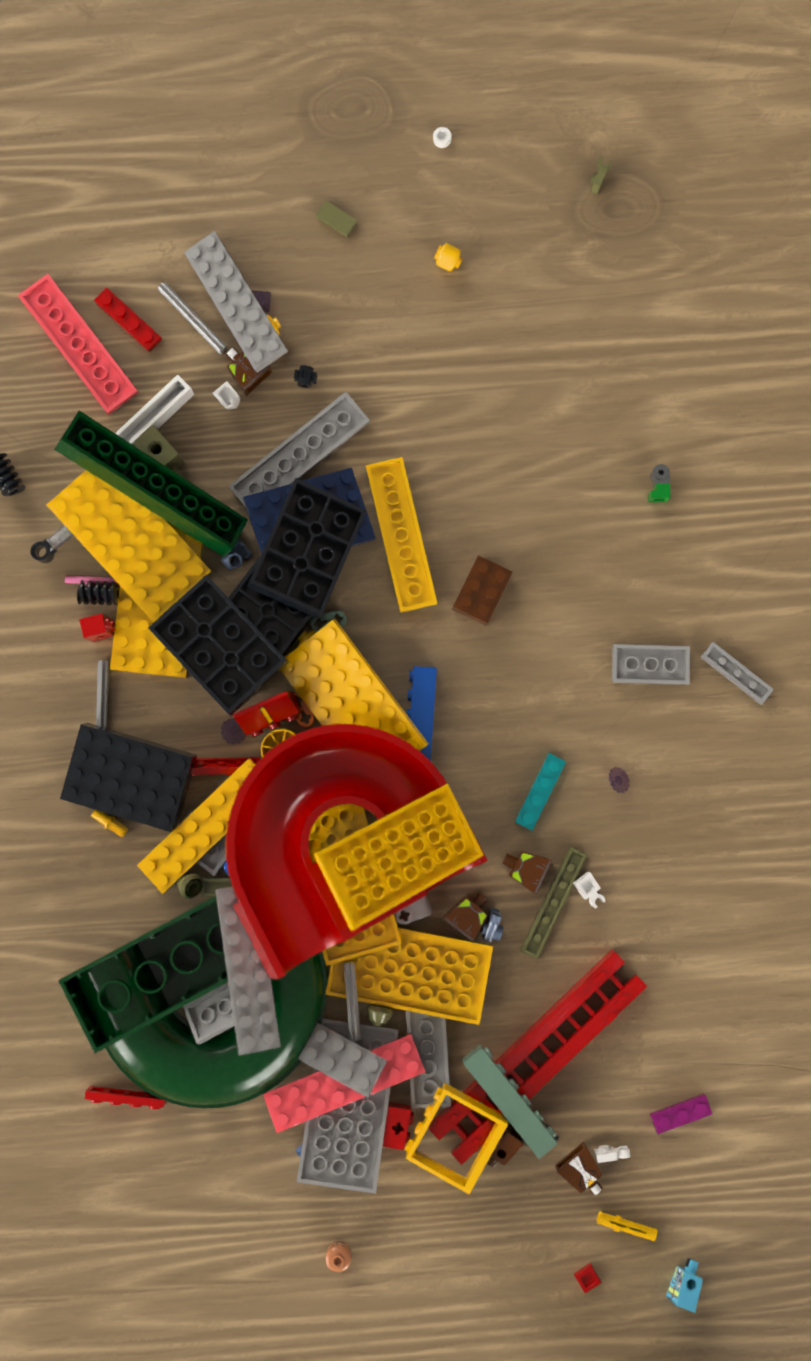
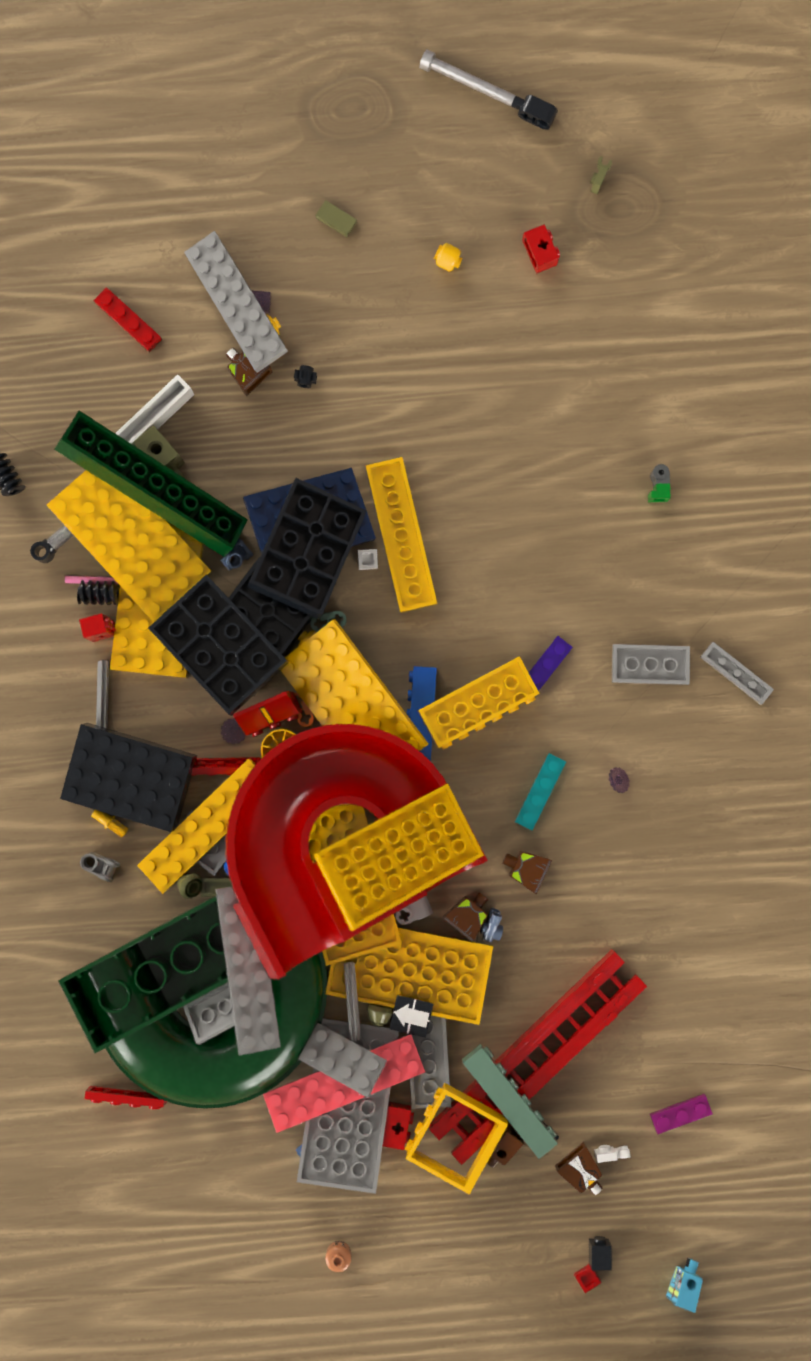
(78, 344): coral plate -> none
(101, 866): none -> light grey piece
(192, 318): light grey axle -> none
(227, 396): white plate -> none
(303, 448): light grey plate -> none
(367, 559): none -> white plate
(411, 1016): none -> sticker
(442, 137): white tile -> none
(478, 703): none -> yellow bracket
(482, 590): reddish brown brick -> none
(530, 109): none -> piece
(541, 258): none -> red brick
(549, 661): none -> dark purple plate
(553, 902): olive tile -> none
(588, 888): white plate -> none
(600, 1253): none -> black brick
(624, 1225): yellow pin -> none

